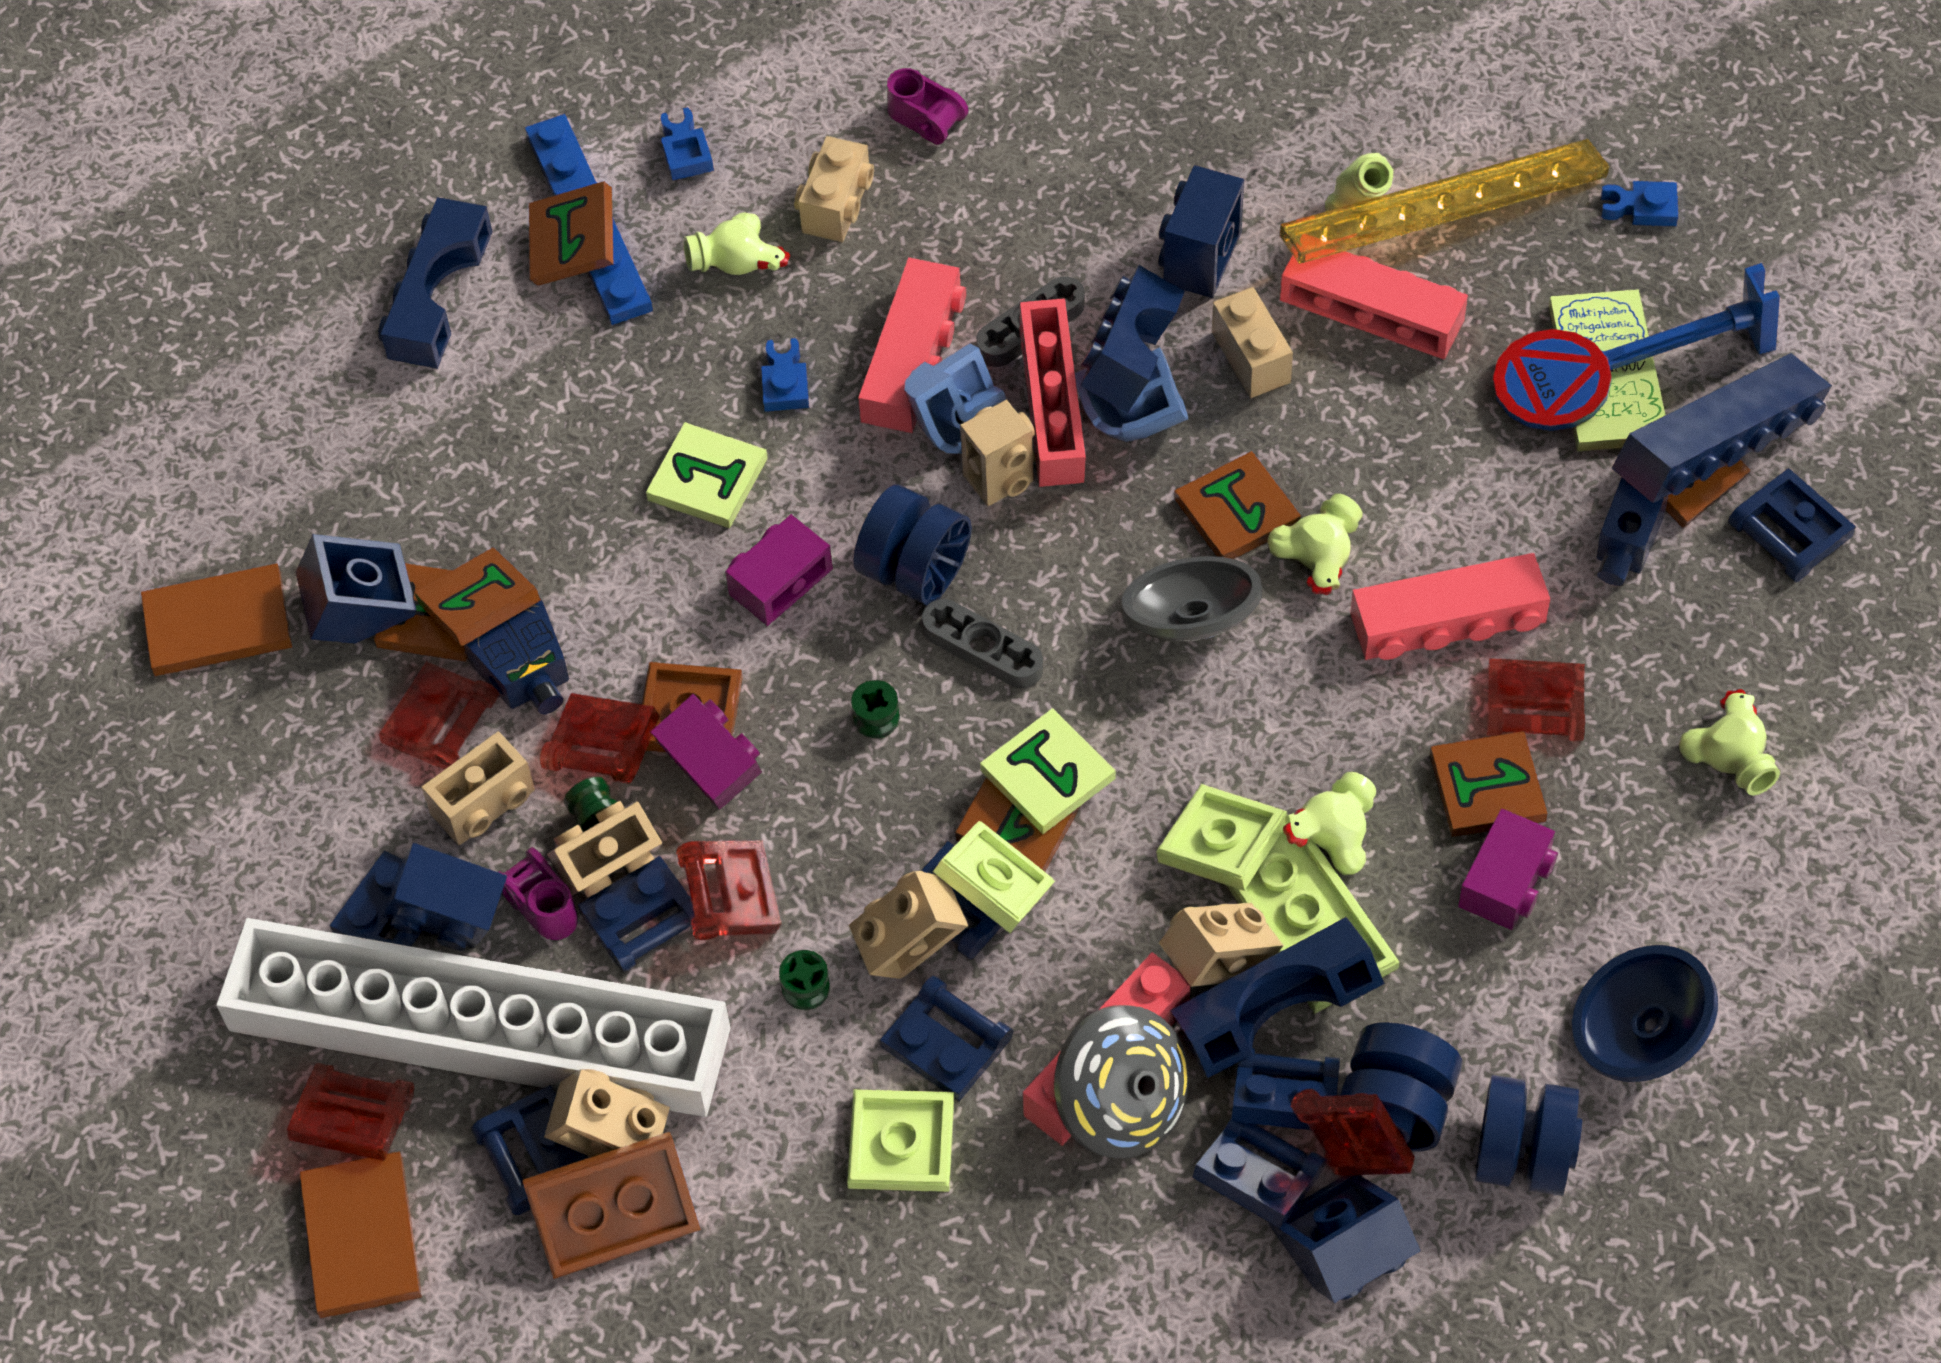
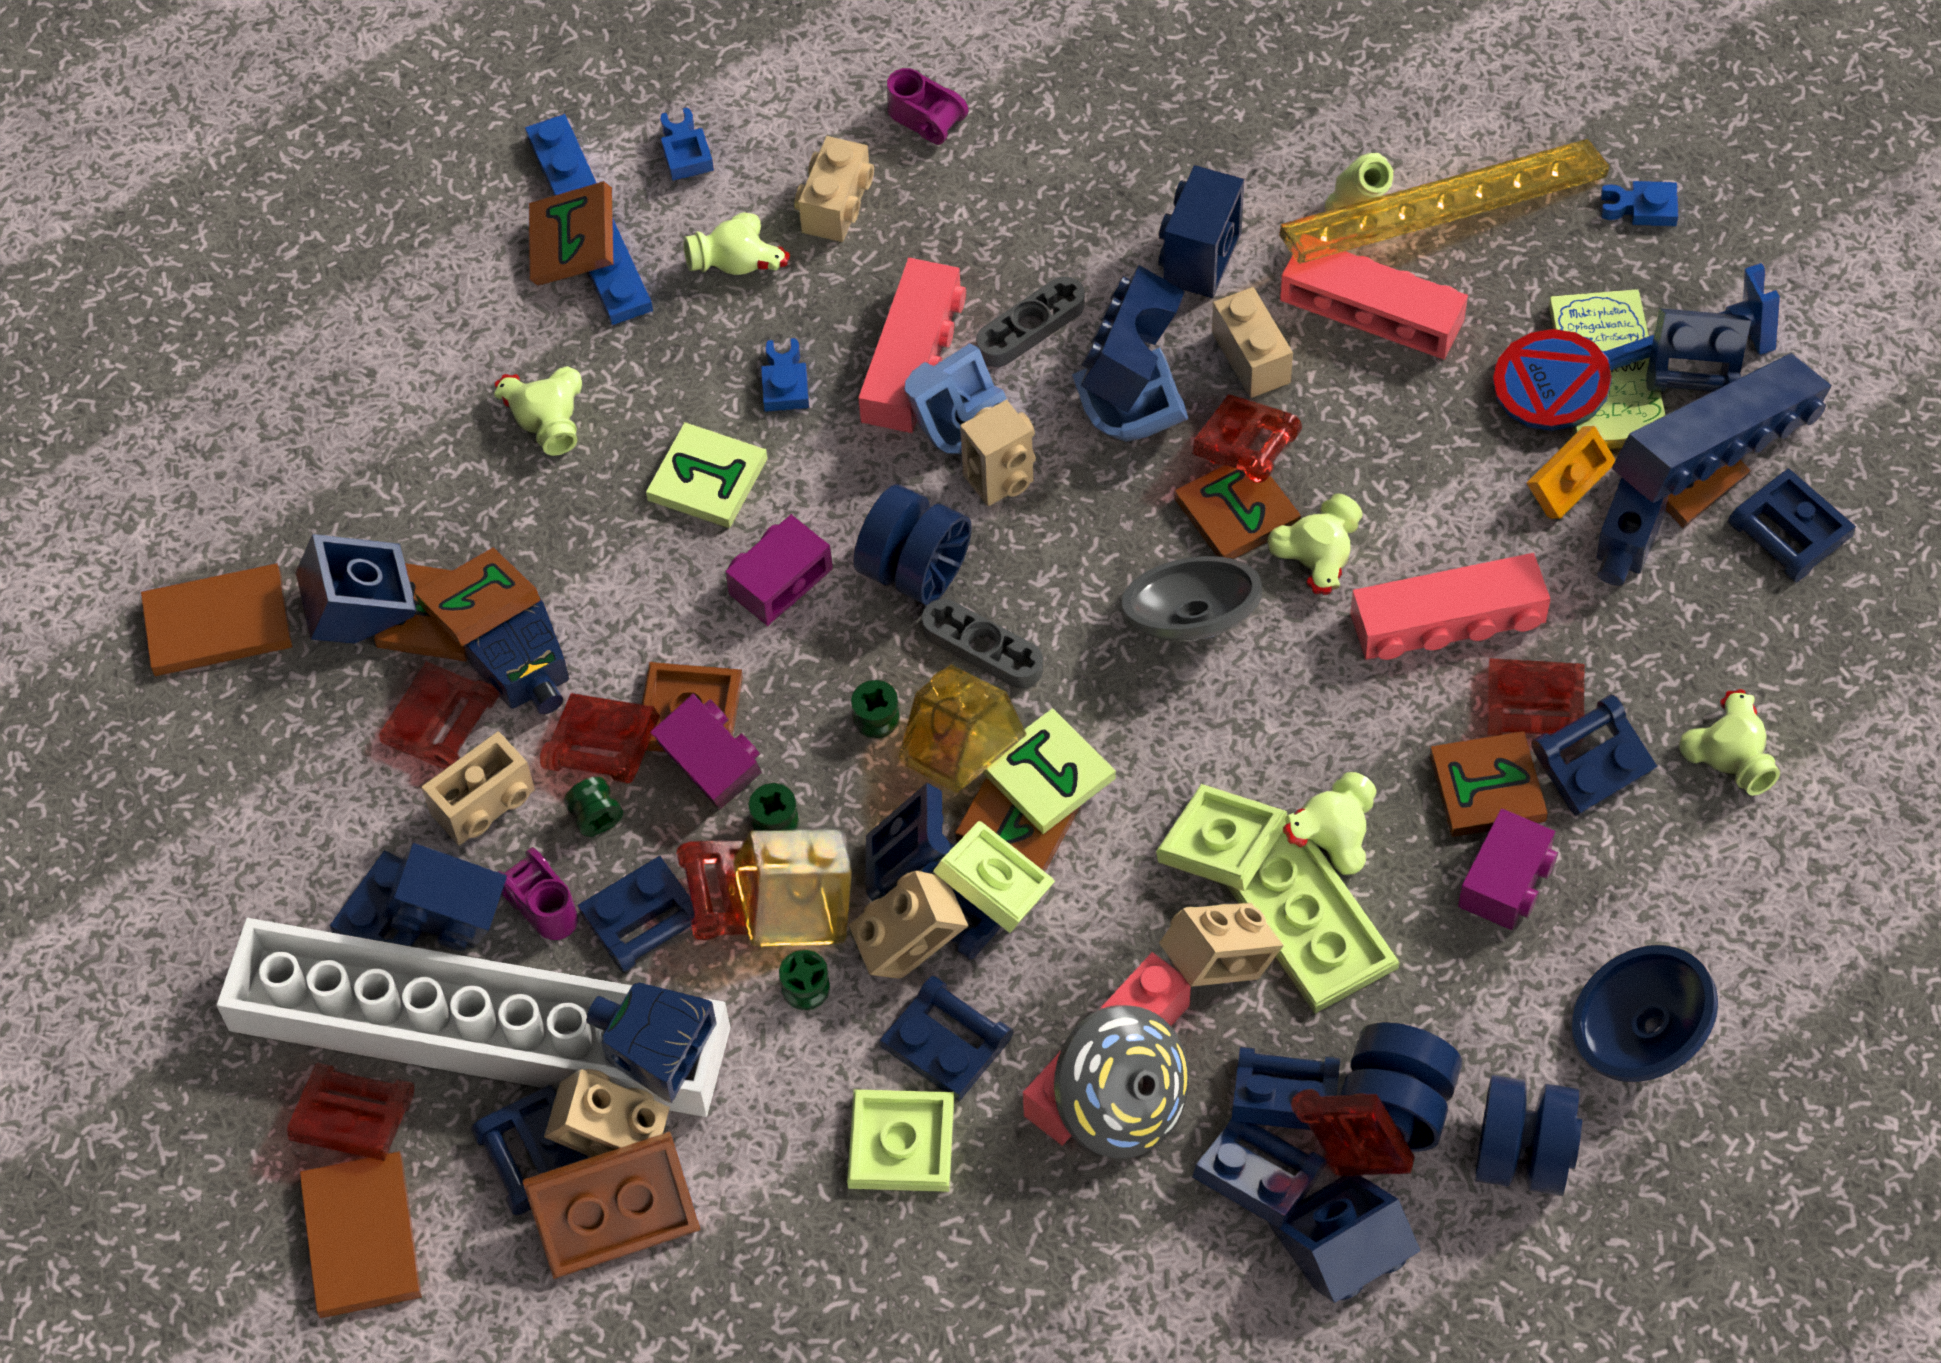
(450, 240): dark blue arch -> none
(544, 407): none -> yellowish green animal
(617, 841): tan brick -> none
(654, 1035): none -> dark blue torso
(768, 796): none -> dark green wheel
(794, 887): none -> clear yellow slope
(905, 841): none -> dark blue plate
(958, 728): none -> clear yellow slope
(1052, 392): coral brick -> none
(1236, 426): none -> clear red plate
(1324, 967): dark blue arch -> none
(1571, 472): none -> light orange plate
(1600, 770): none -> dark blue plate
(1696, 337): none -> dark blue plate

